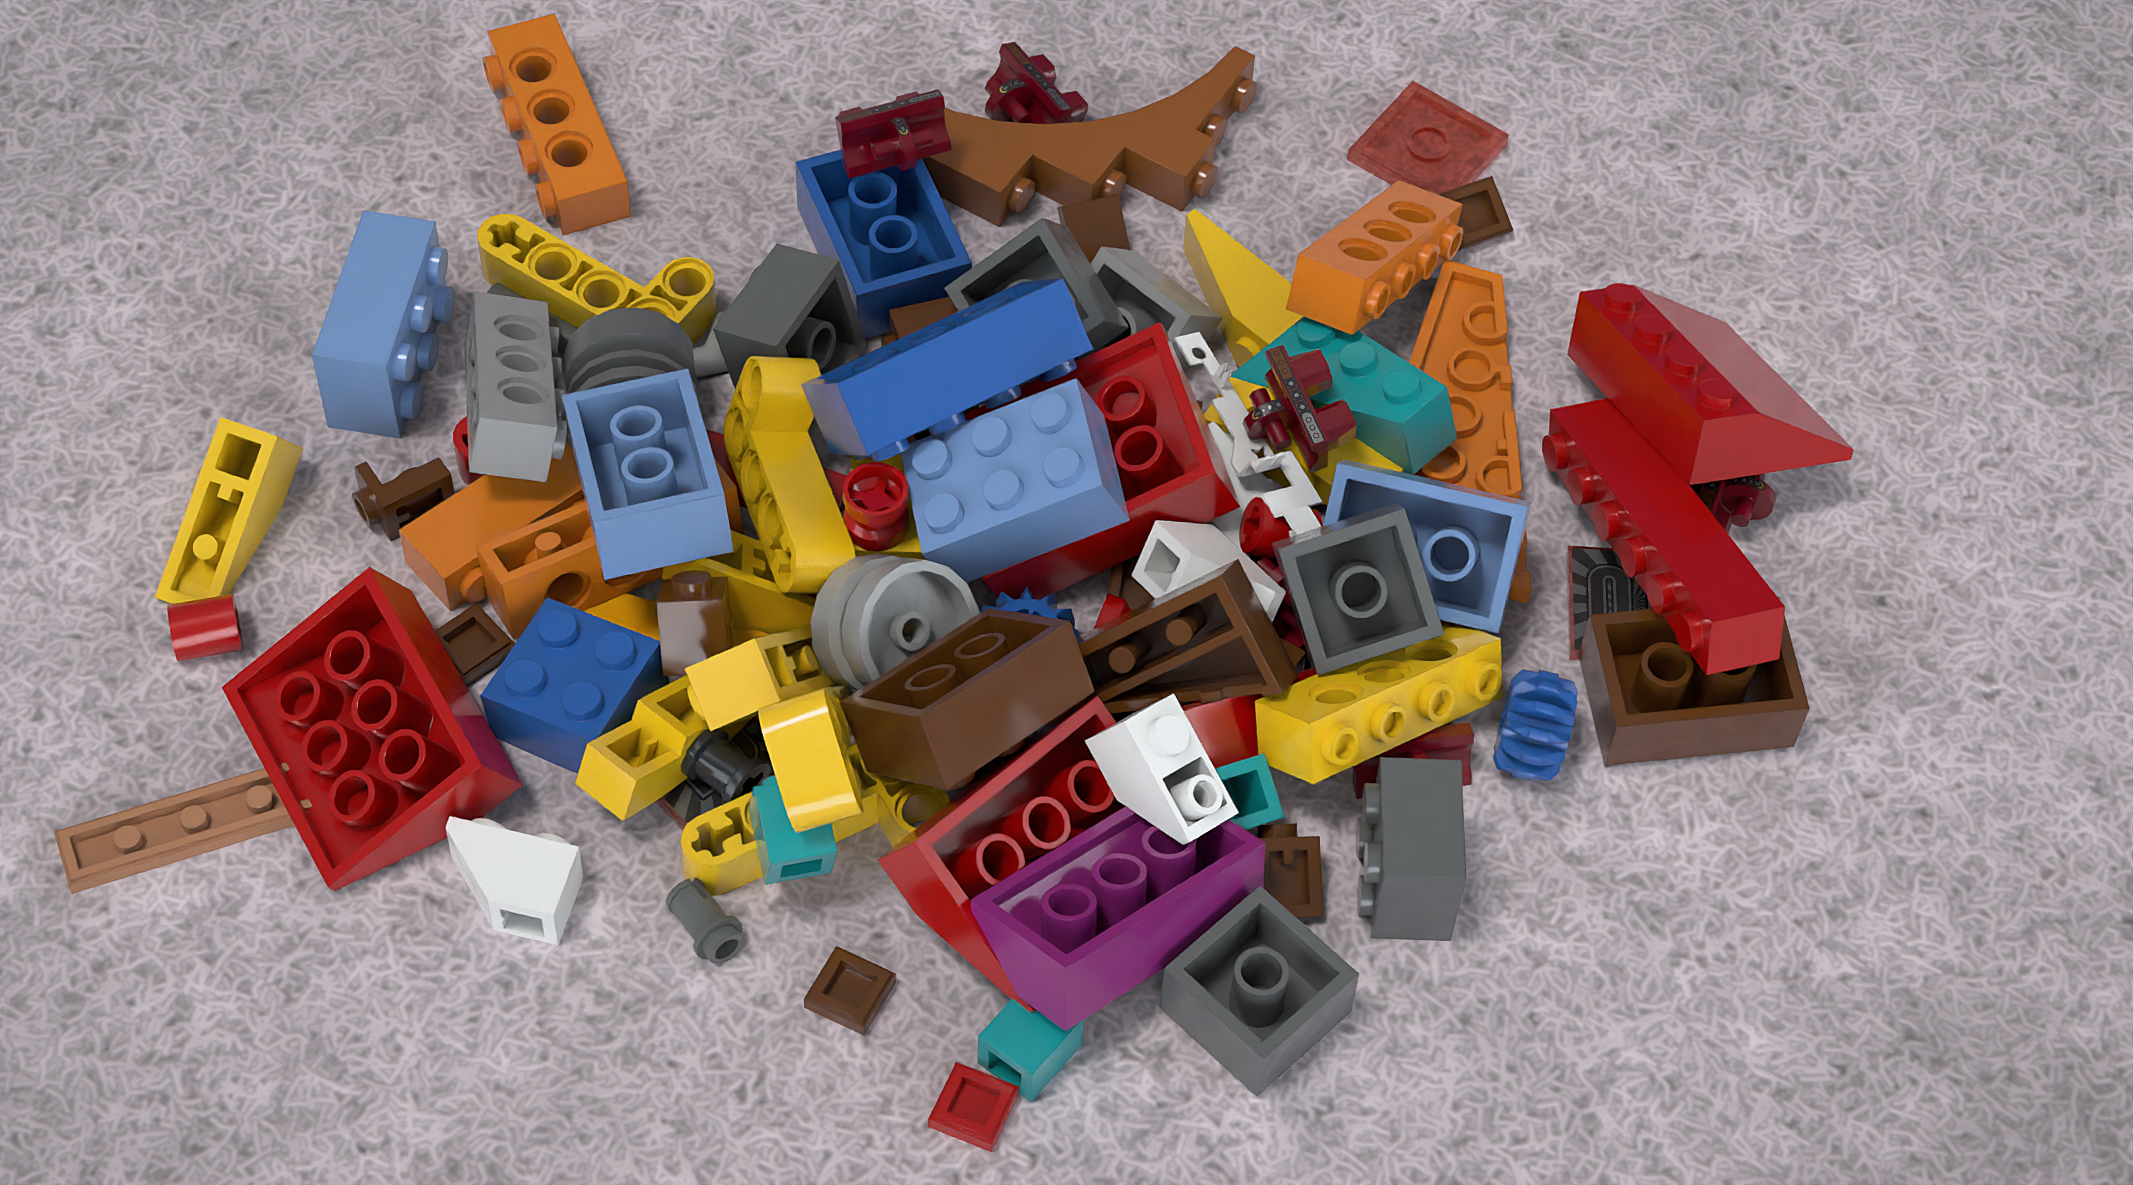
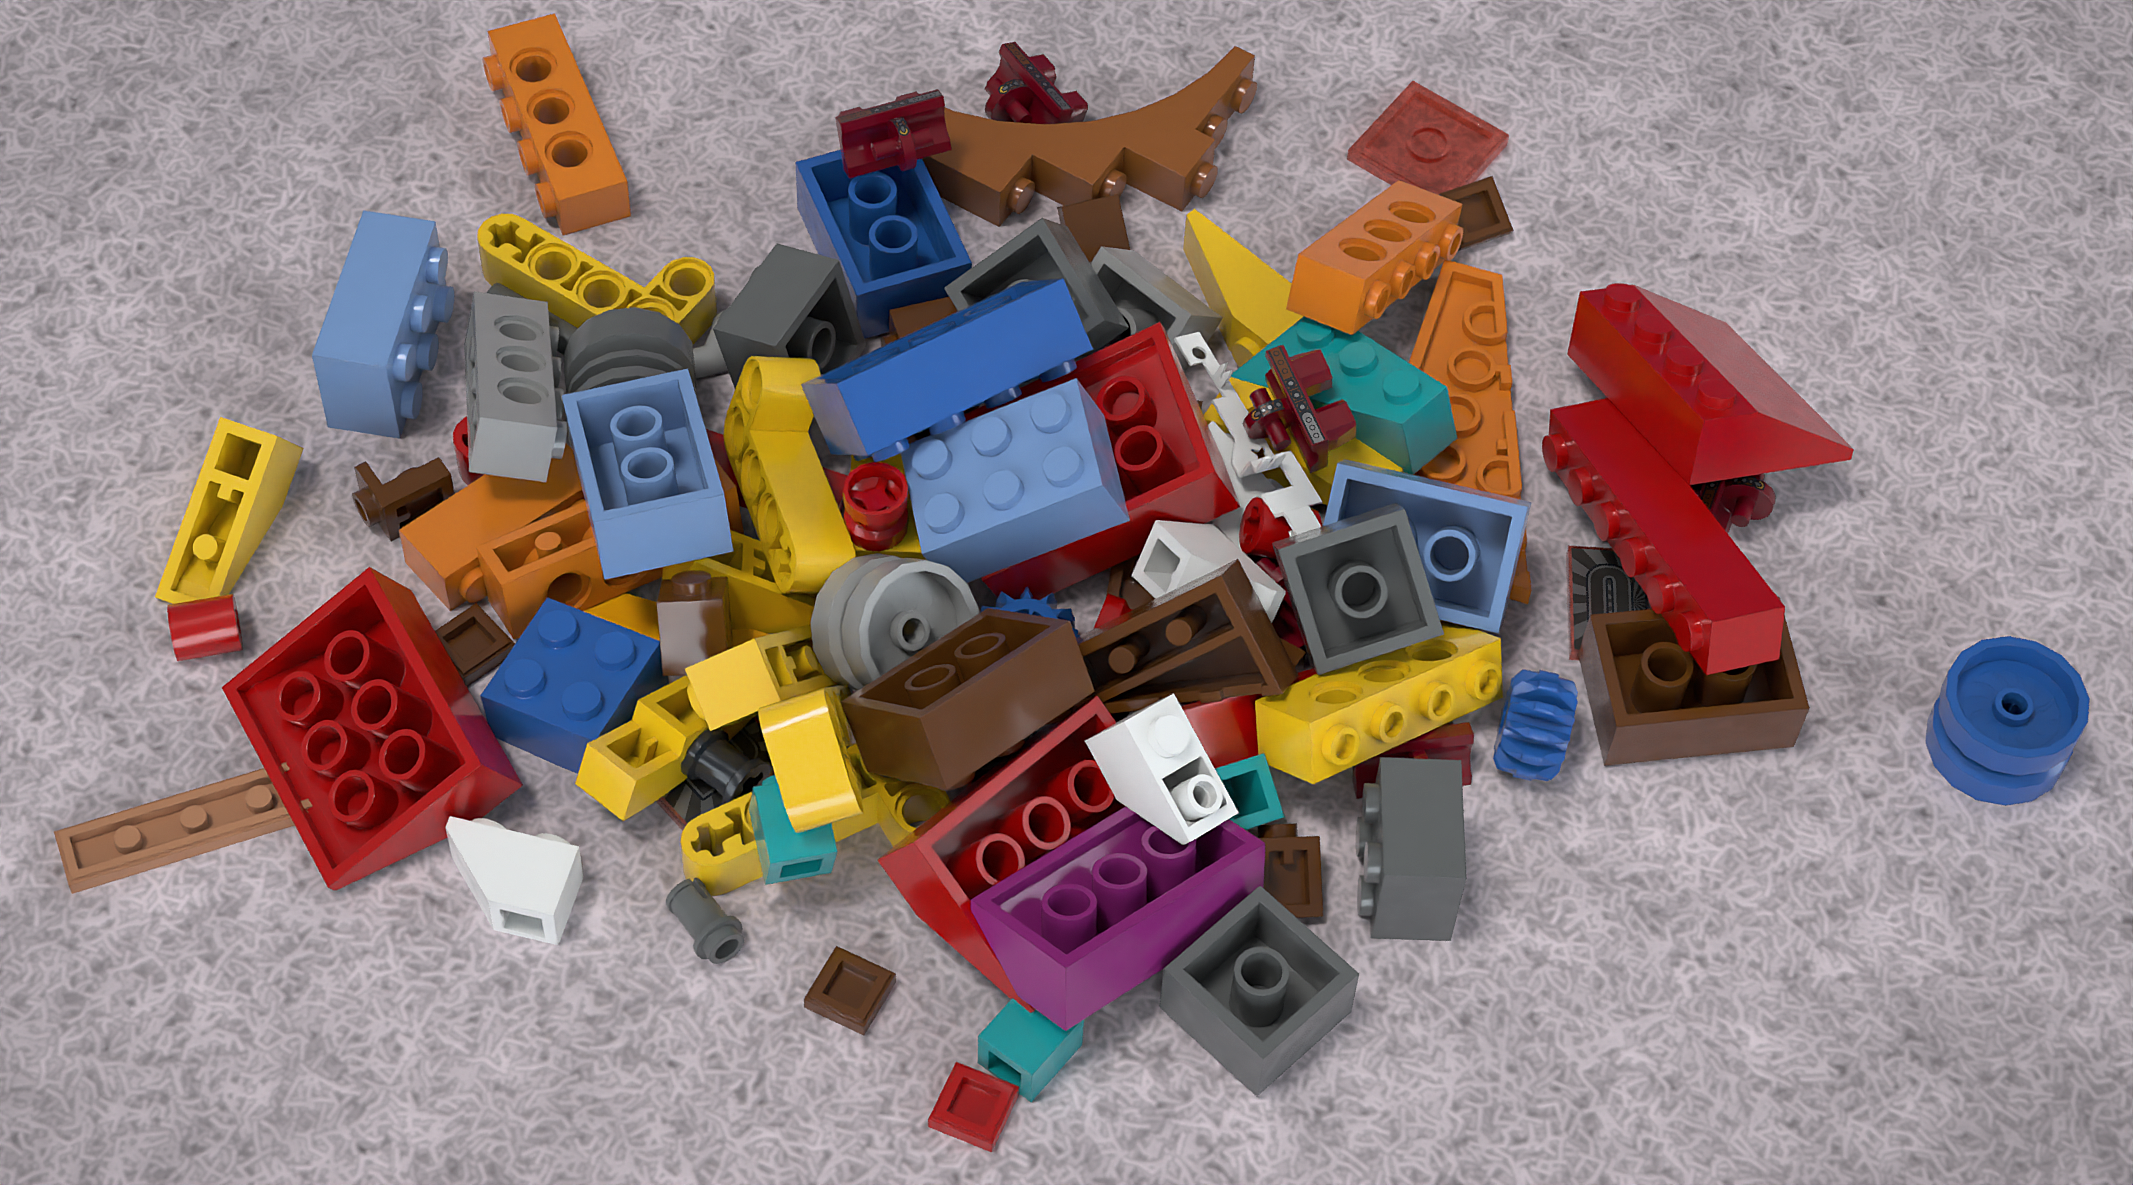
(2007, 720): none -> blue wheel

